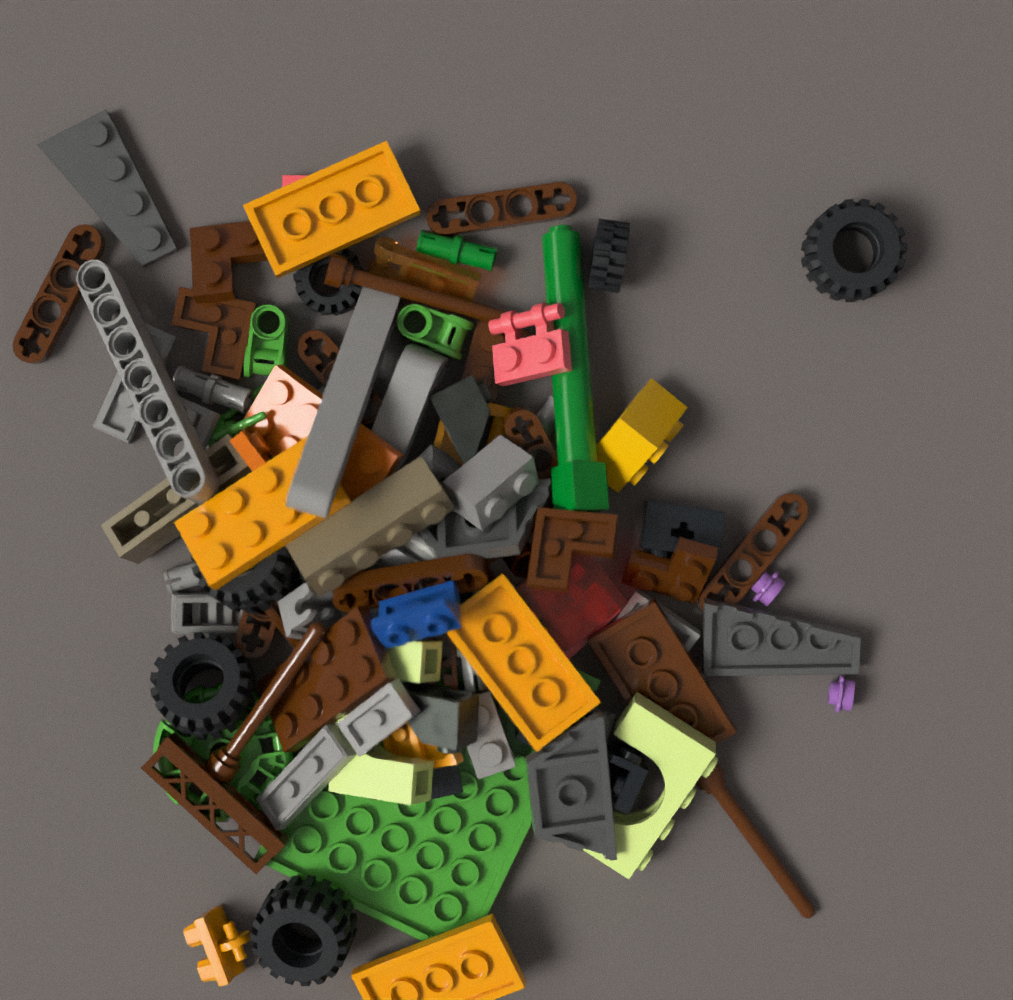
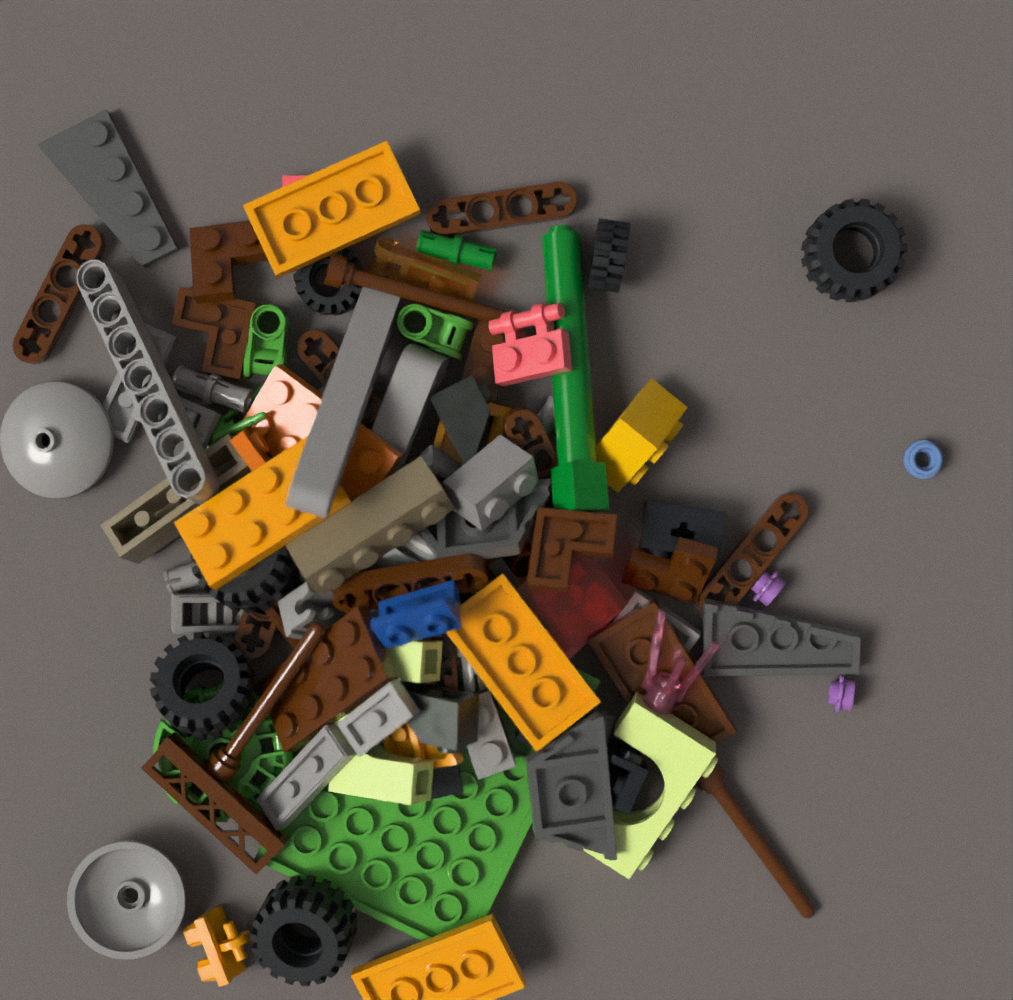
(78, 439): none -> light grey dish
(111, 920): none -> light grey dish
(666, 688): none -> clear pink plant
(935, 459): none -> medium blue plate

